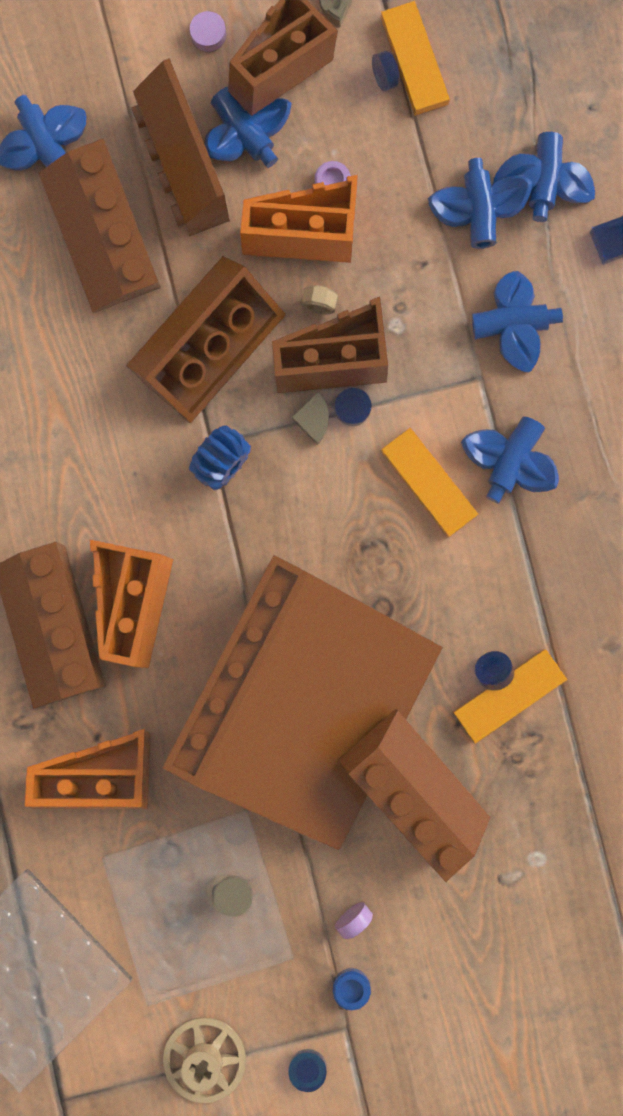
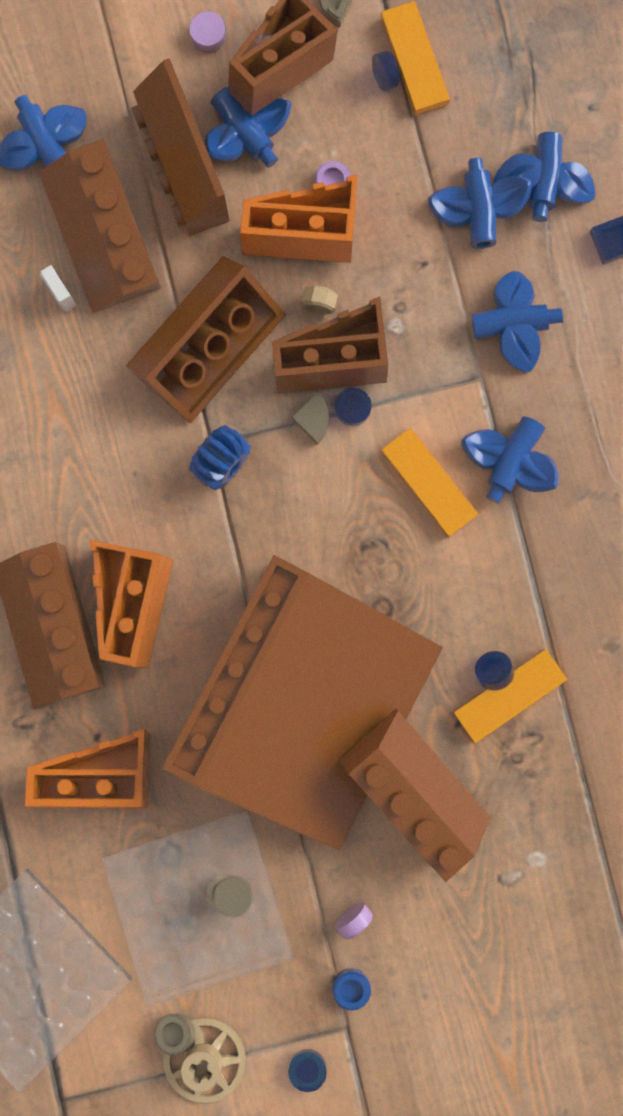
(57, 288): none -> white tile
(174, 1034): none -> dark tan tile

